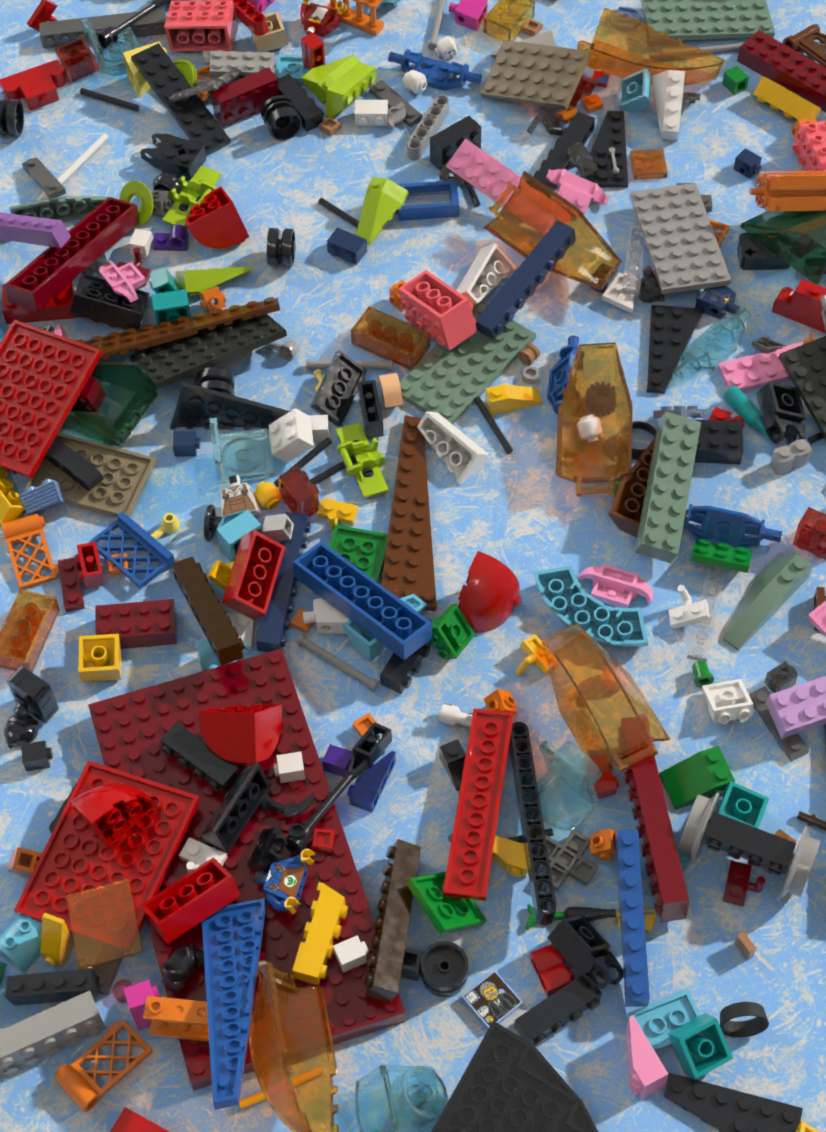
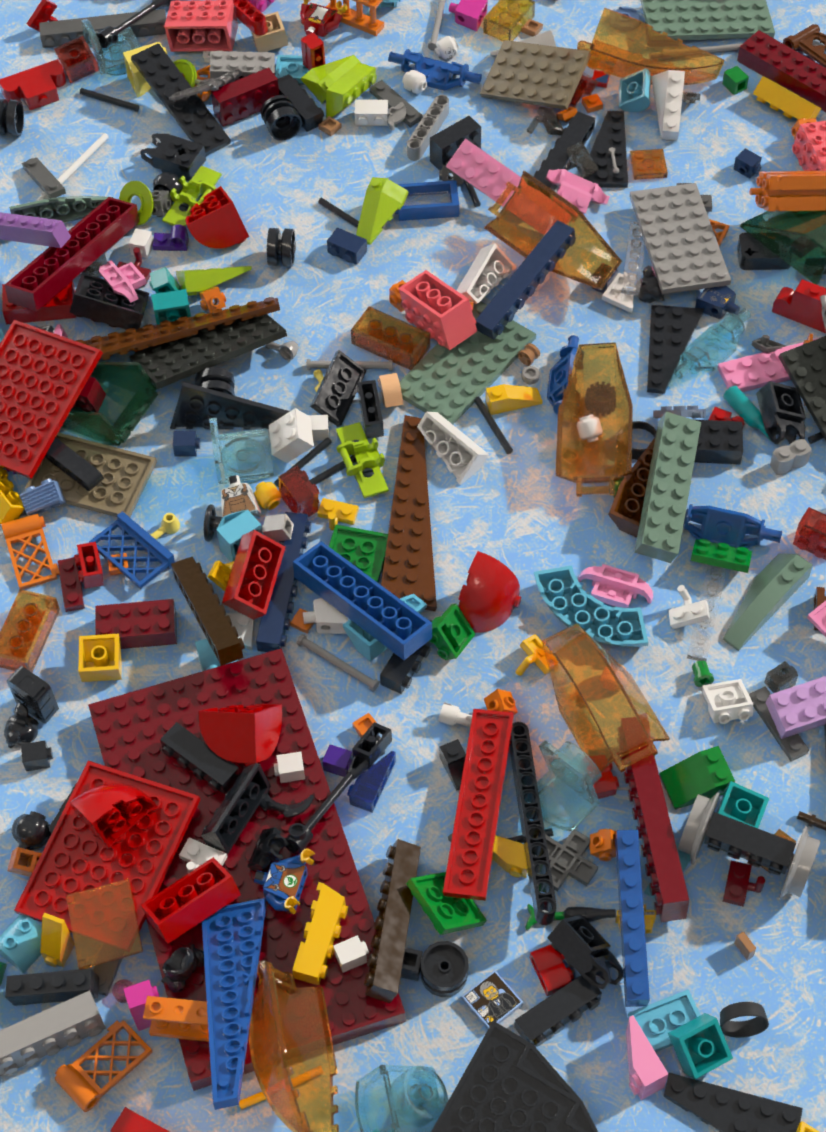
(31, 830): none -> black plant
(323, 840): red tile -> none

